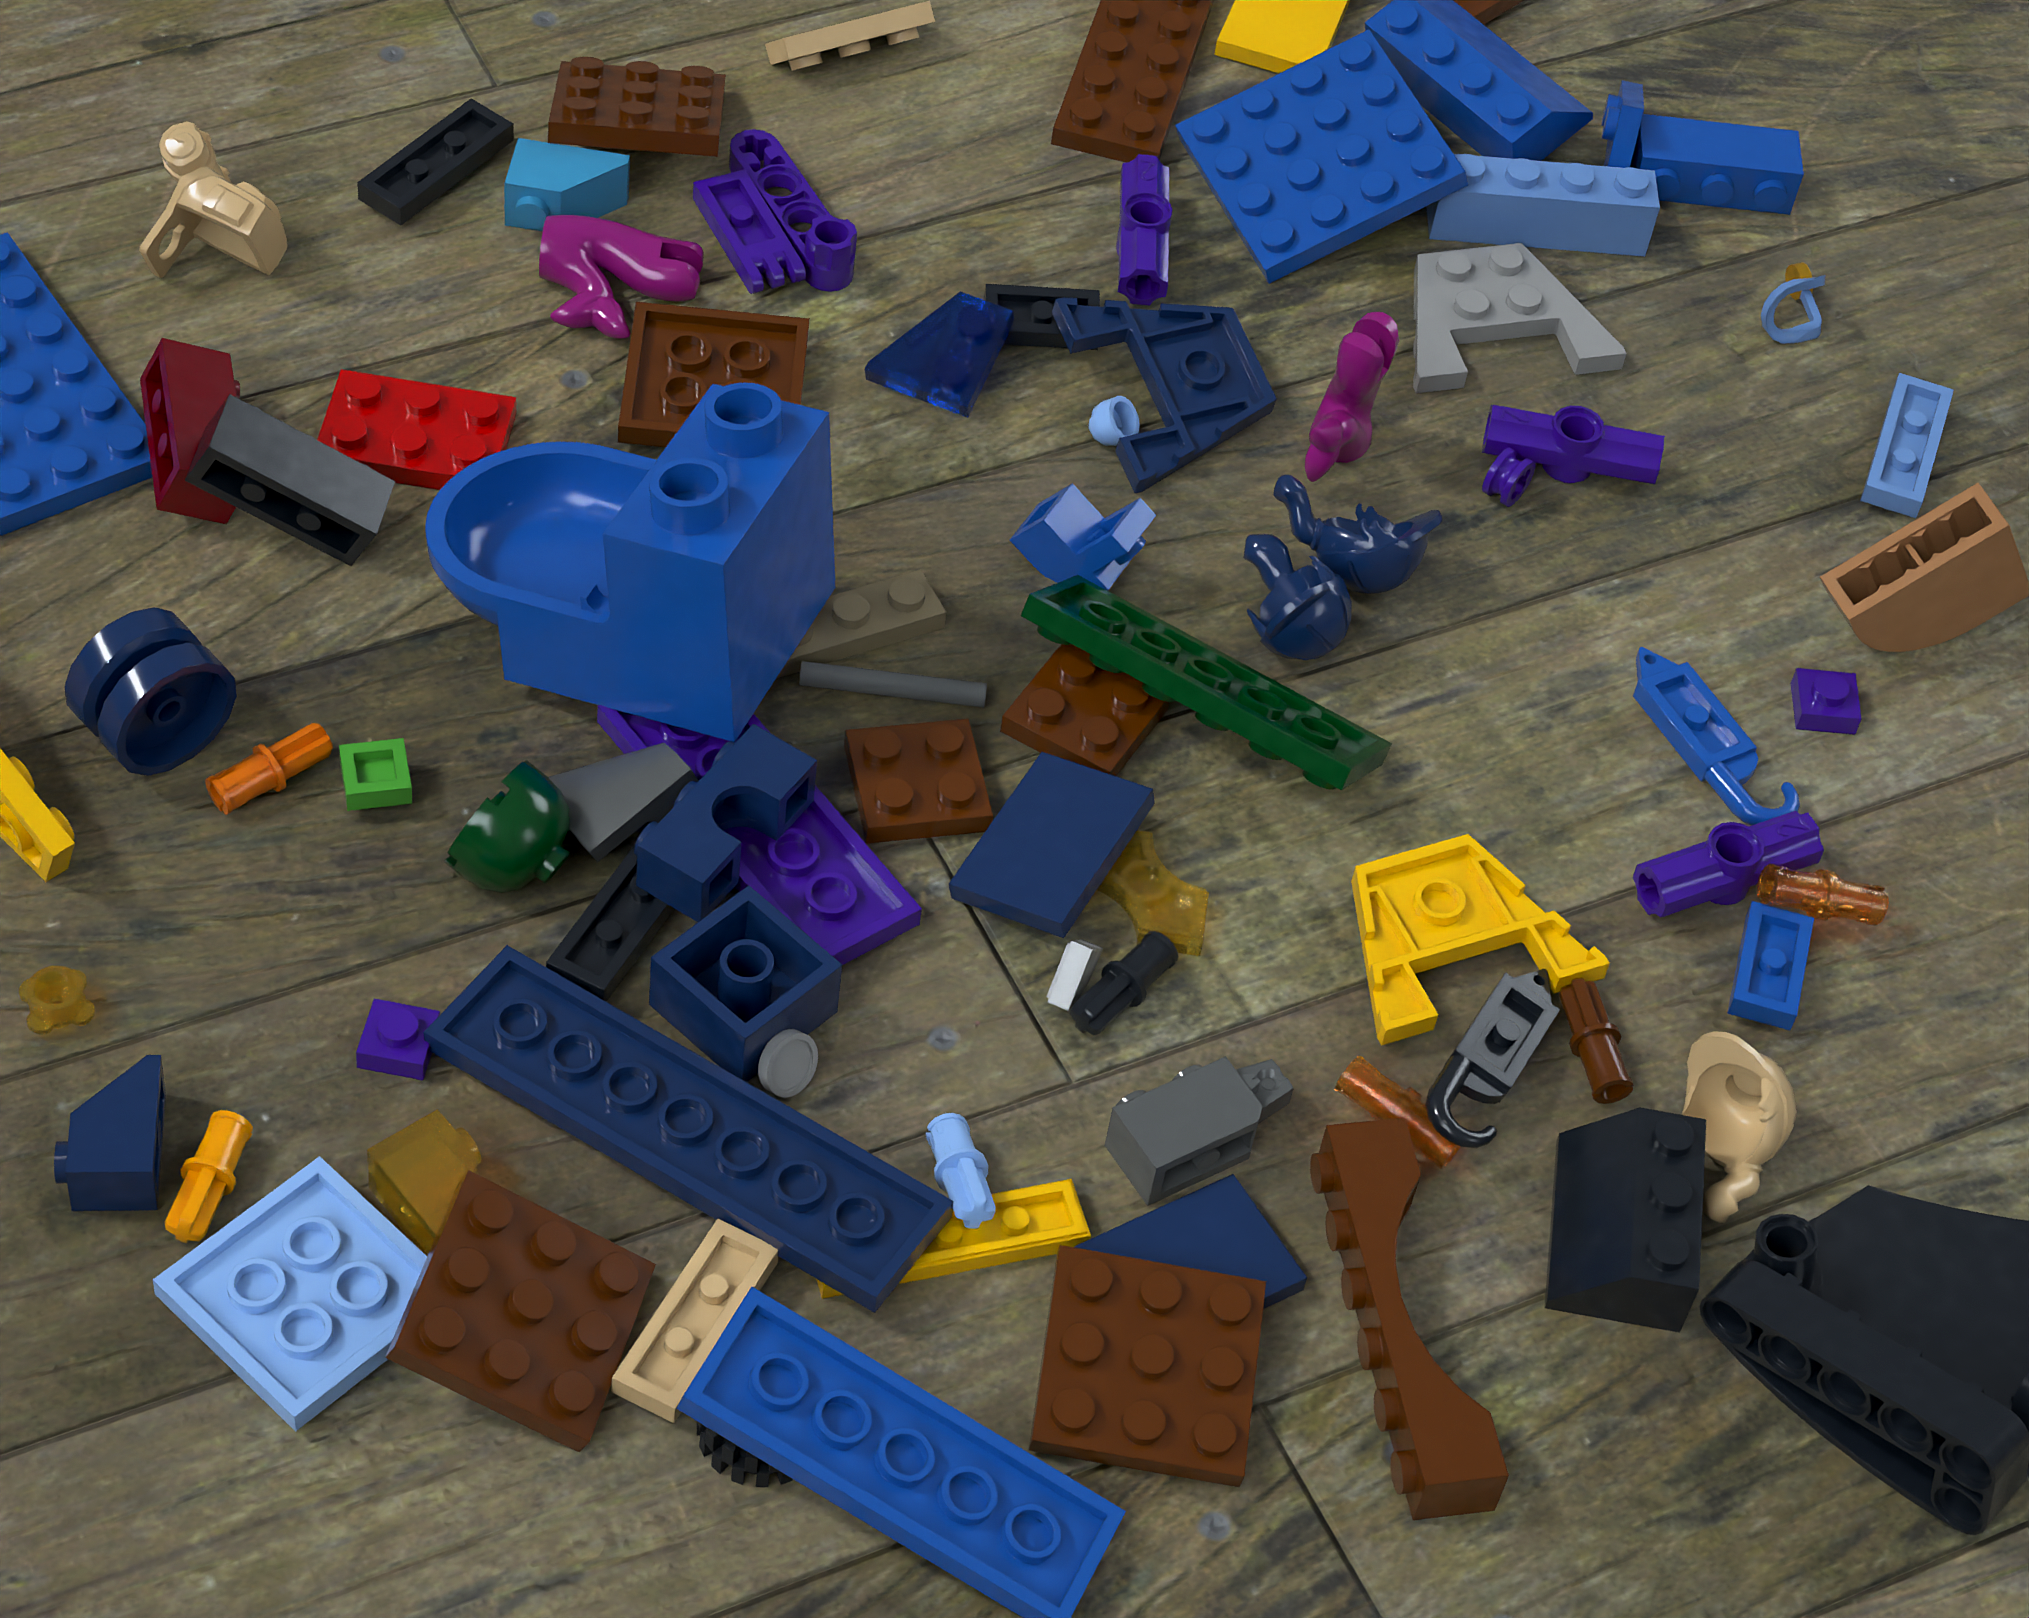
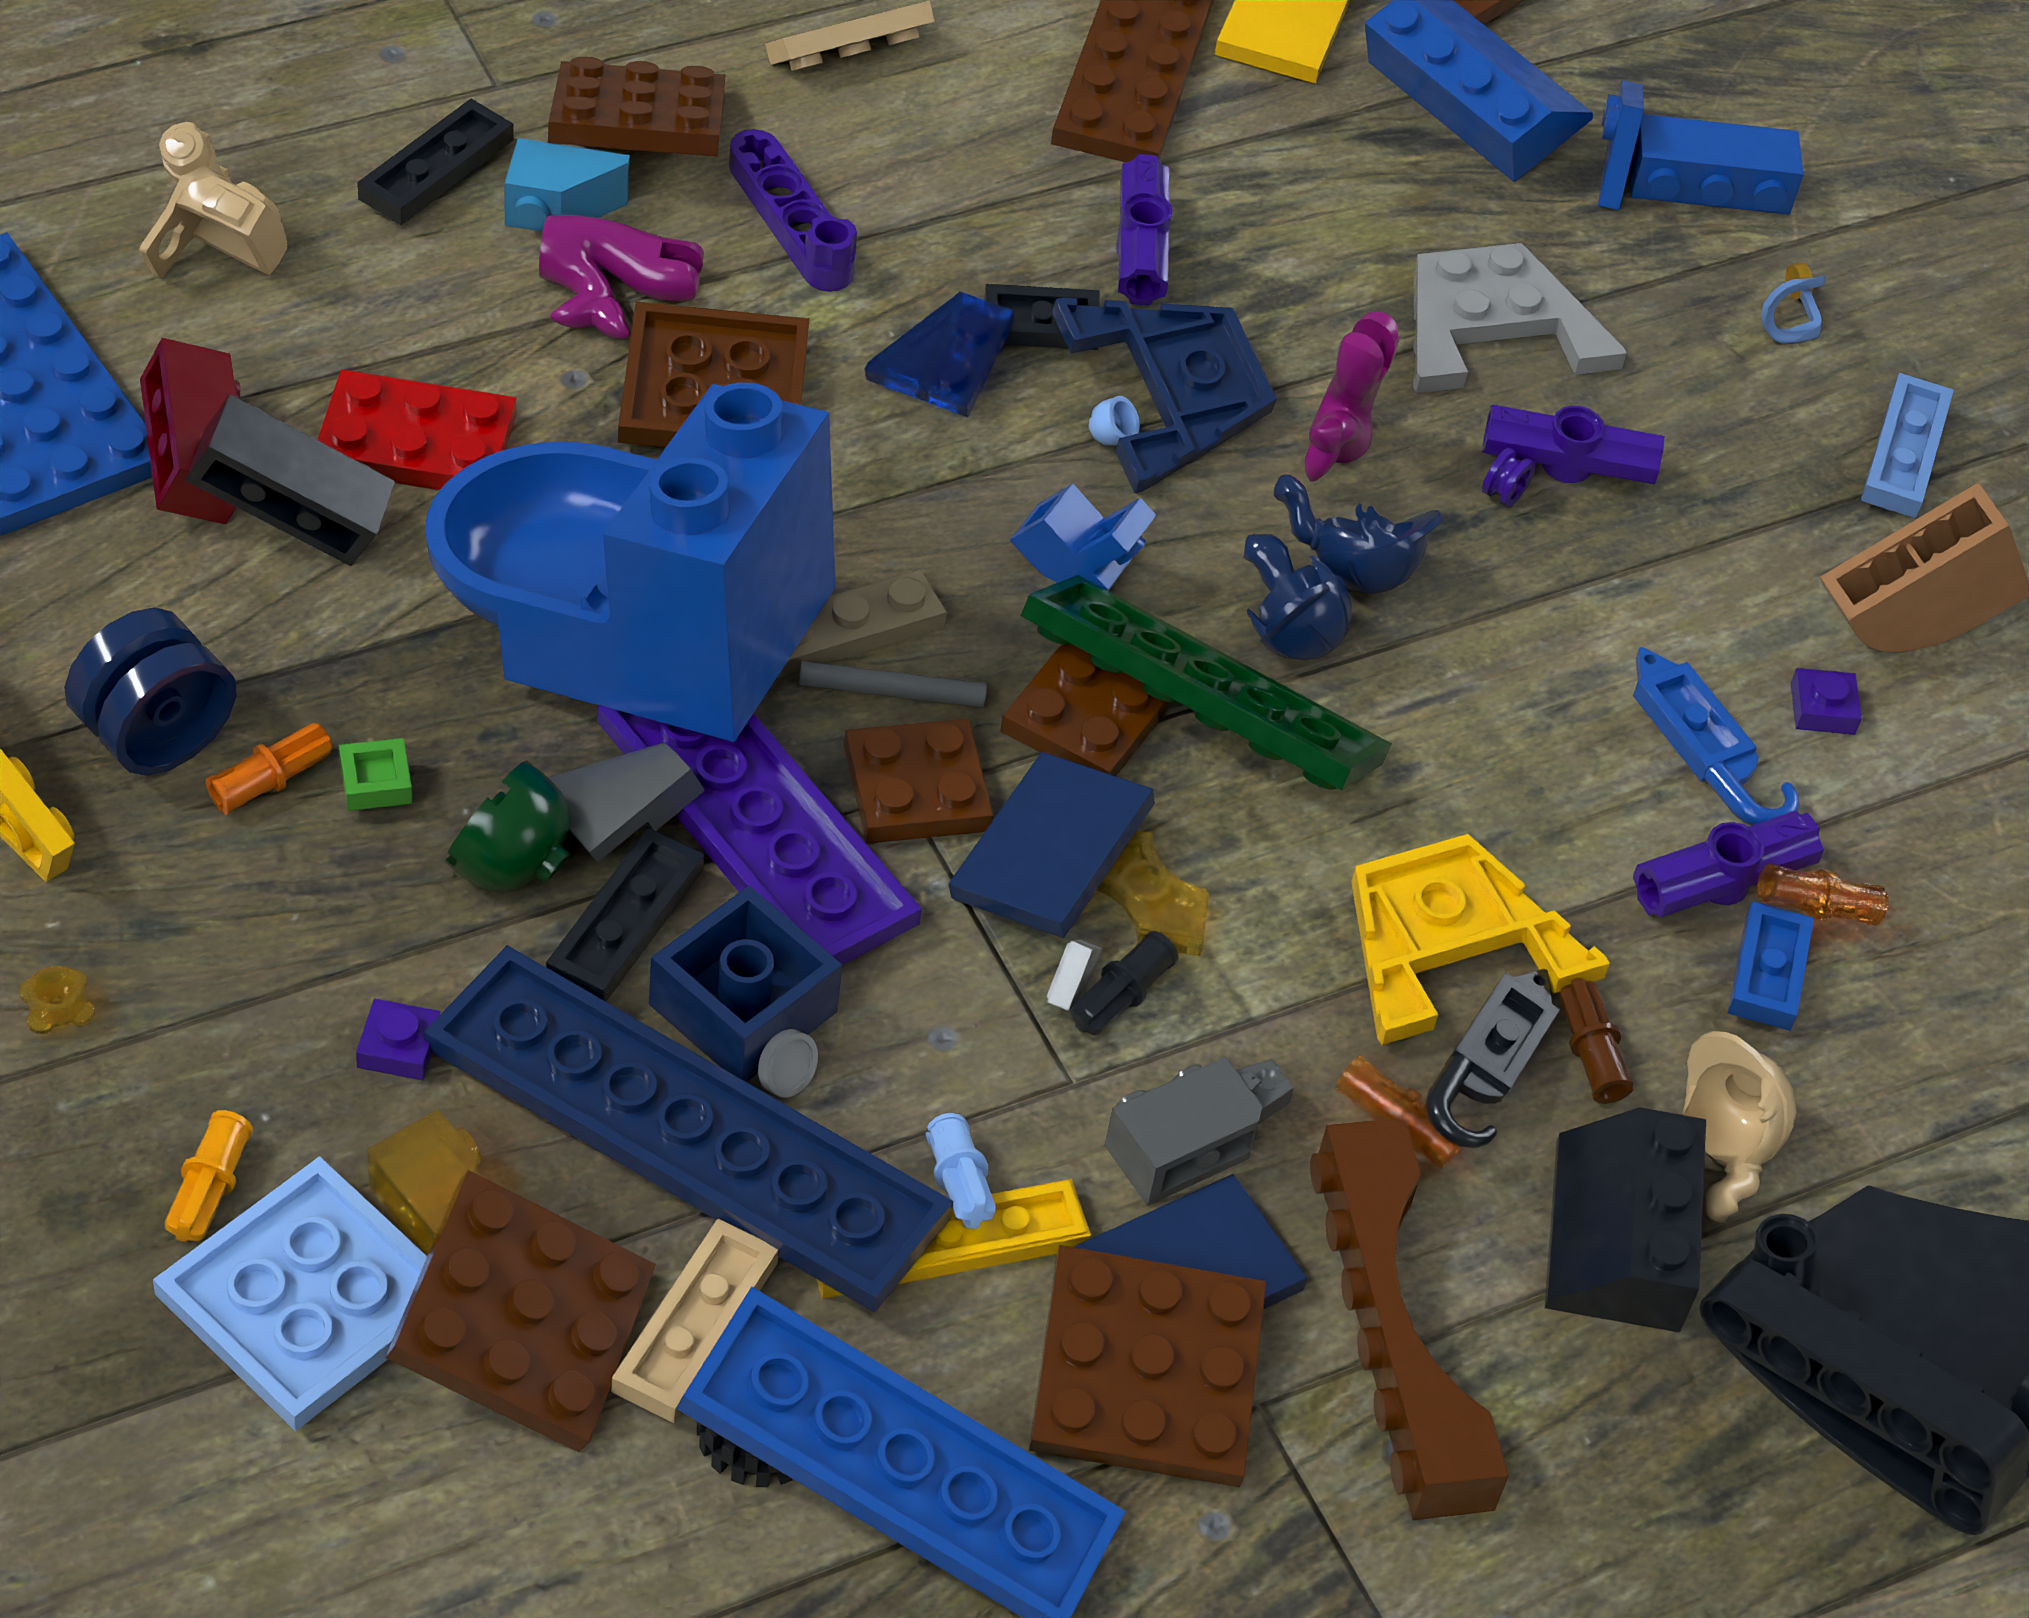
(116, 1143): dark blue slope -> none
(747, 231): dark purple hinge -> none
(751, 785): dark blue arch -> none
(1320, 156): blue plate -> none
(1549, 206): medium blue wedge -> none

